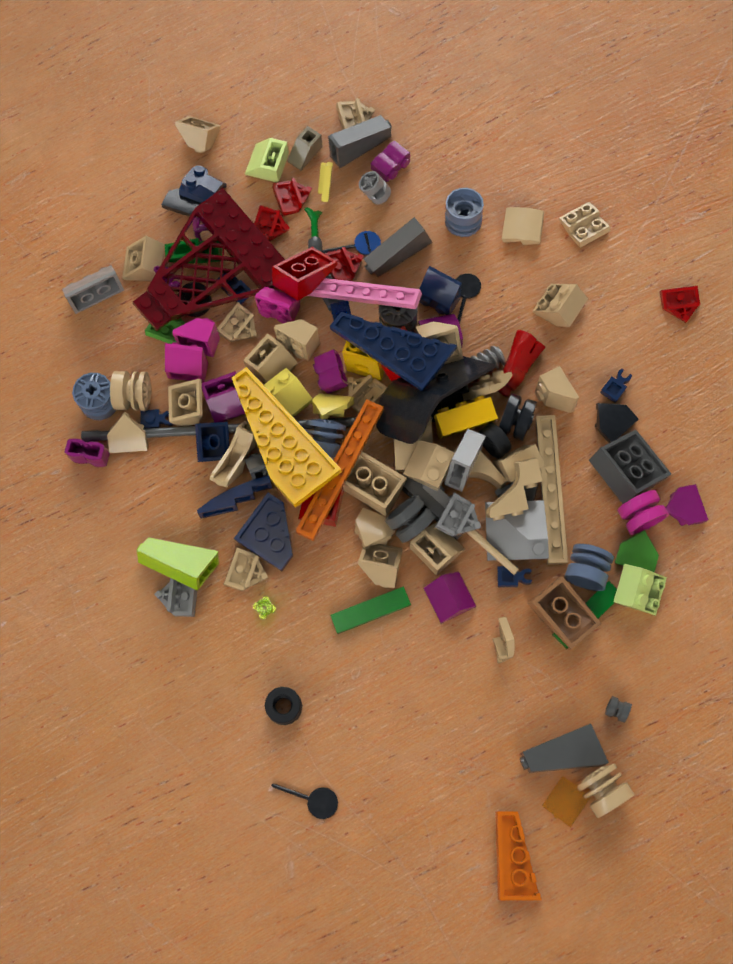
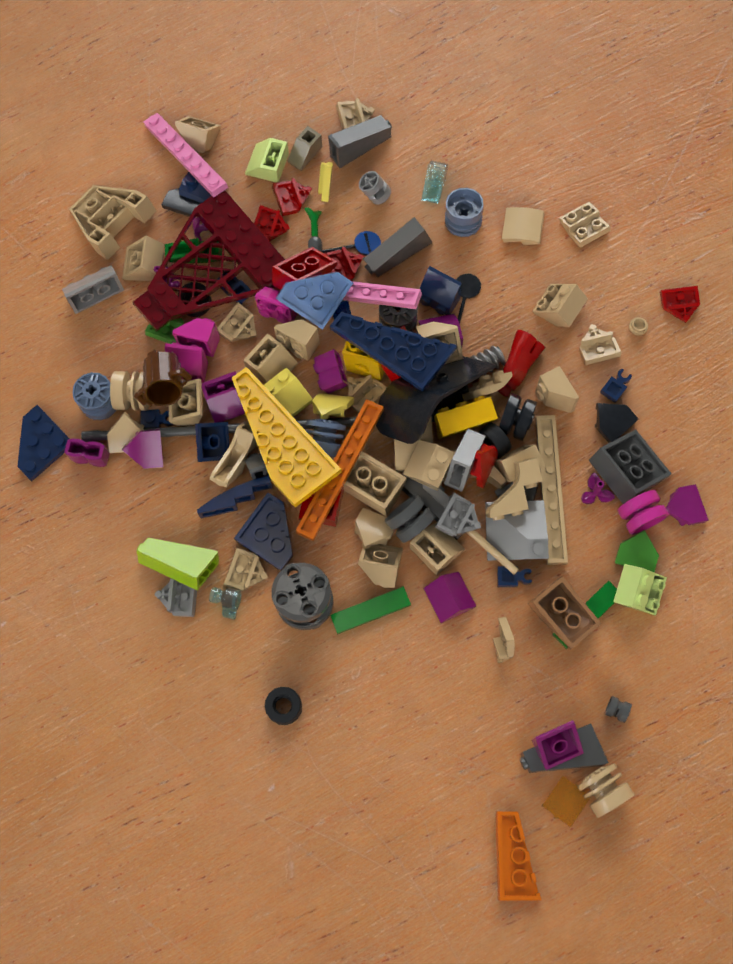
(40, 443): none -> dark blue plate
(106, 211): none -> tan wedge
(146, 449): none -> magenta slope
(162, 379): none -> reddish brown container
(185, 155): none -> bright pink plate
(229, 598): none -> clear light blue piece
(265, 601): clear neon green plate -> none
(302, 596): none -> dark grey piece
(315, 296): none -> medium blue plate
(321, 802): black piece -> none
(391, 161): magenta brick -> none
(434, 181): none -> clear light blue slope
(483, 464): none -> red slope
(558, 745): none -> magenta slope
(589, 567): sand blue wheel -> none
(596, 485): none -> magenta plant
(598, 346): none -> tan slope
(638, 326): none -> tan plate

